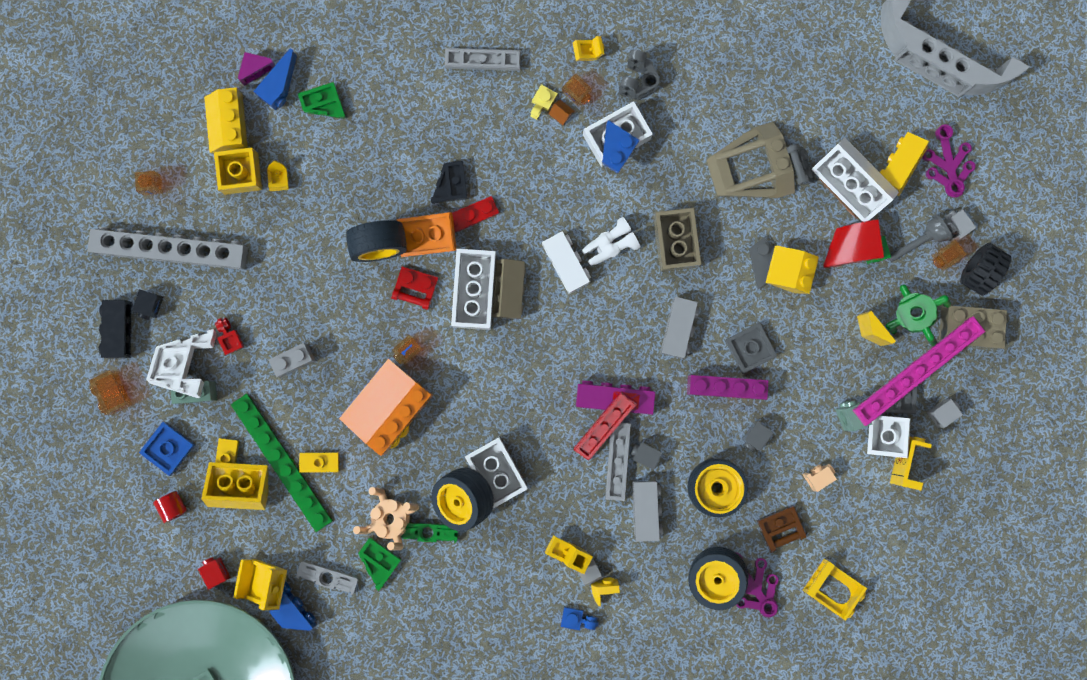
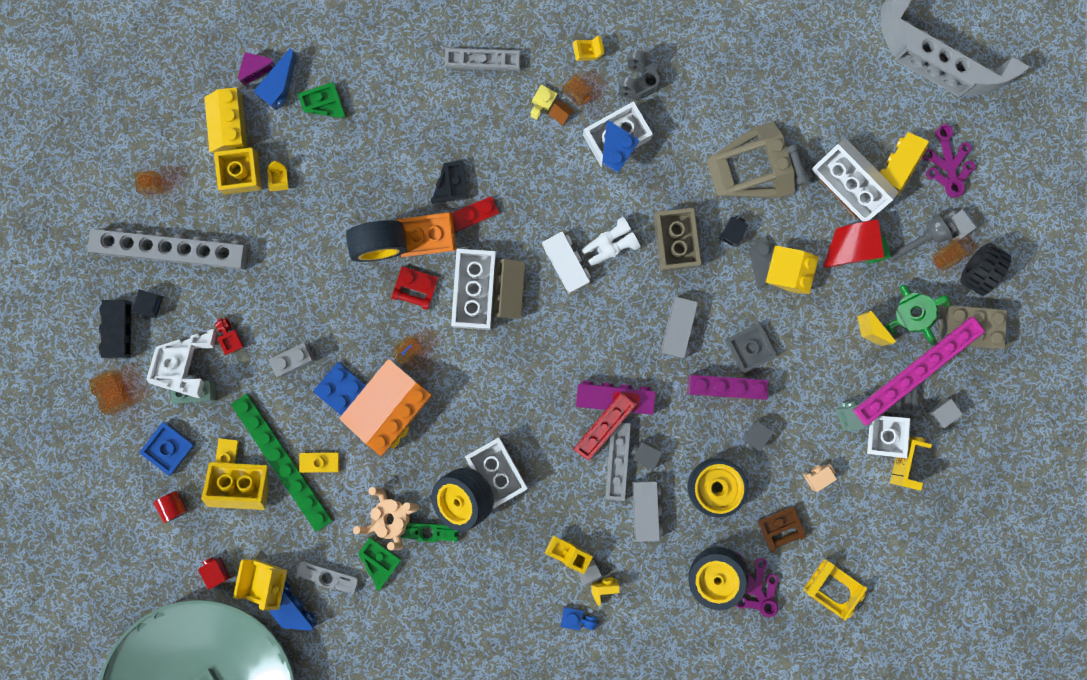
(339, 388): none -> blue plate
(733, 231): none -> black brick

